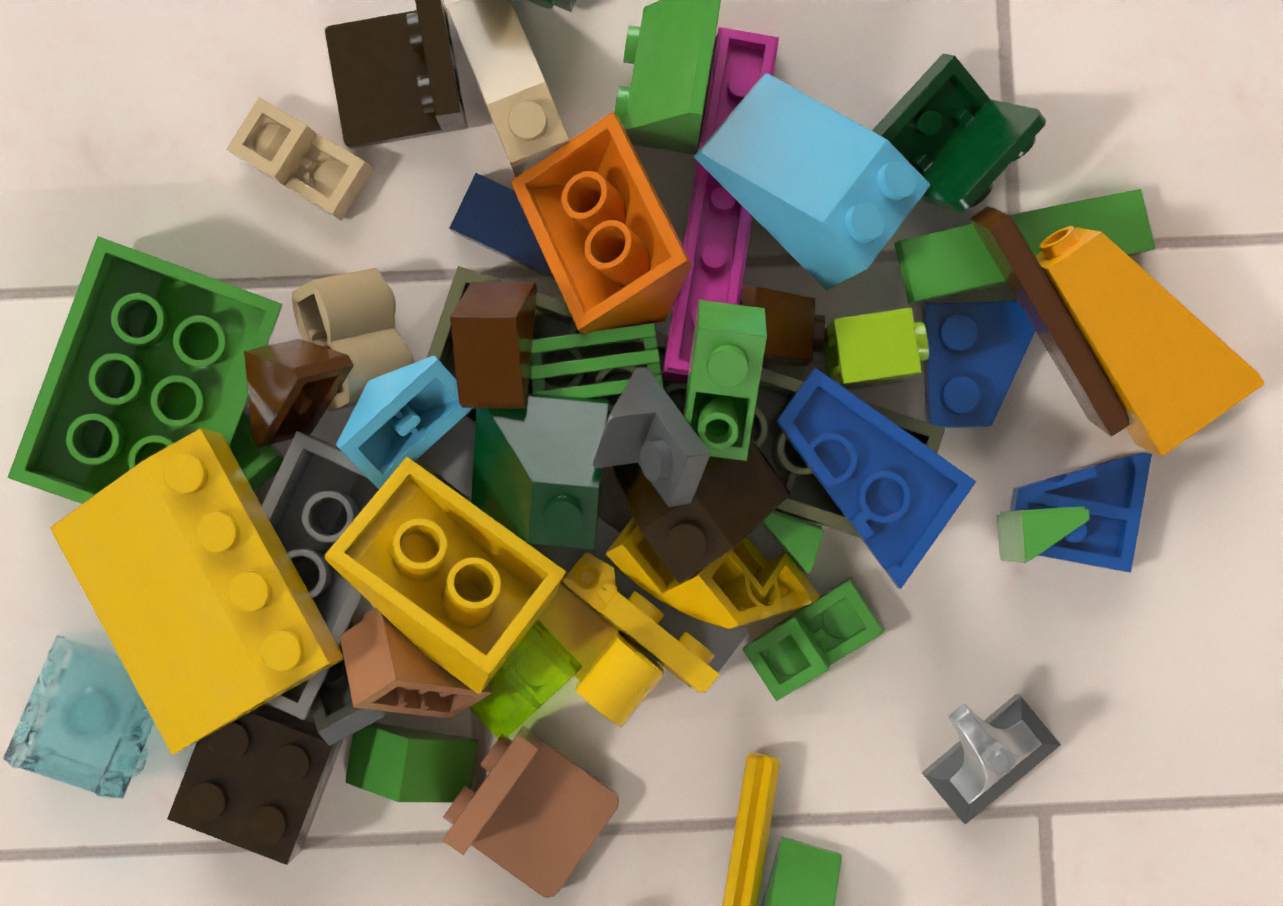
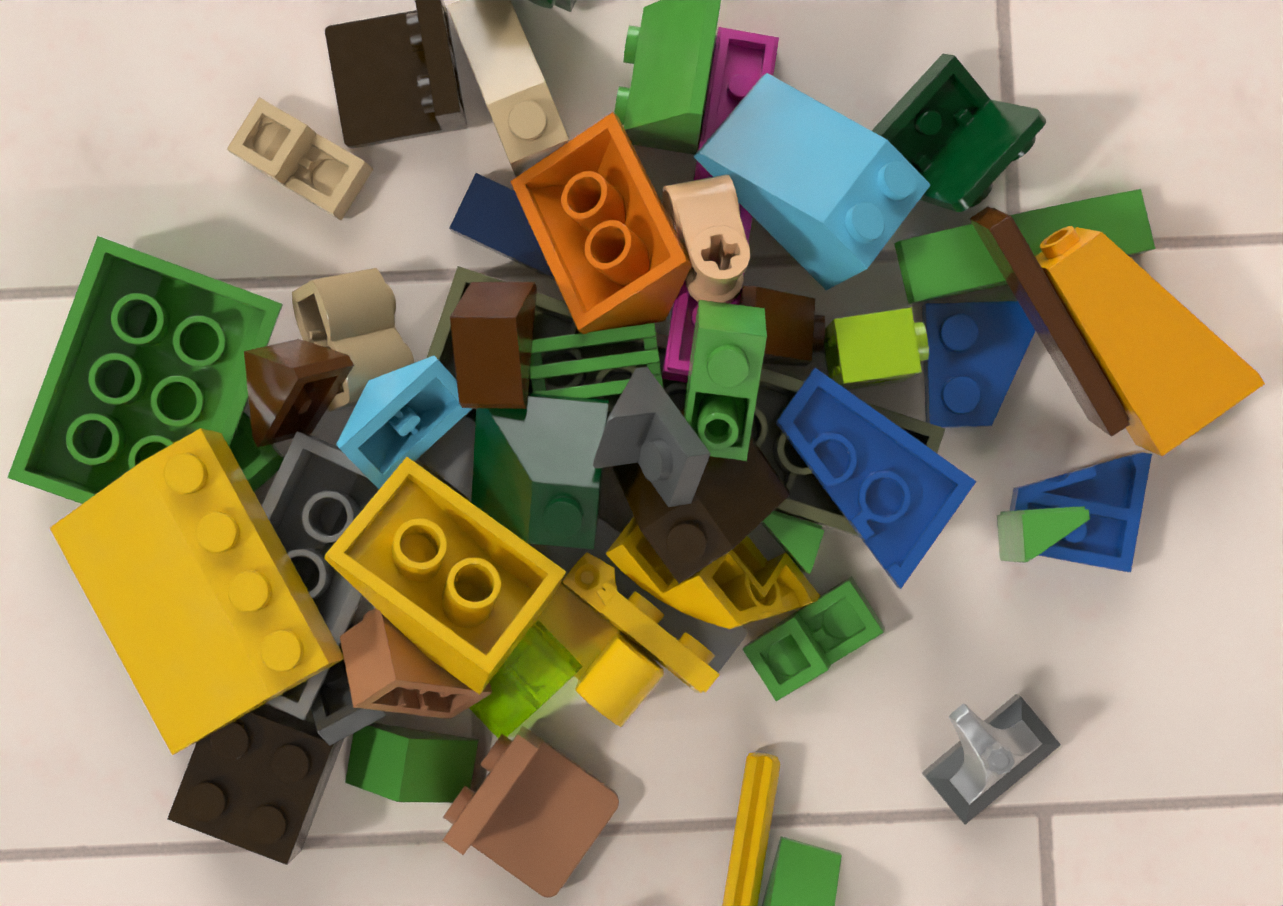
(83, 721): clear light blue slope -> none
(712, 234): none -> light nougat piece

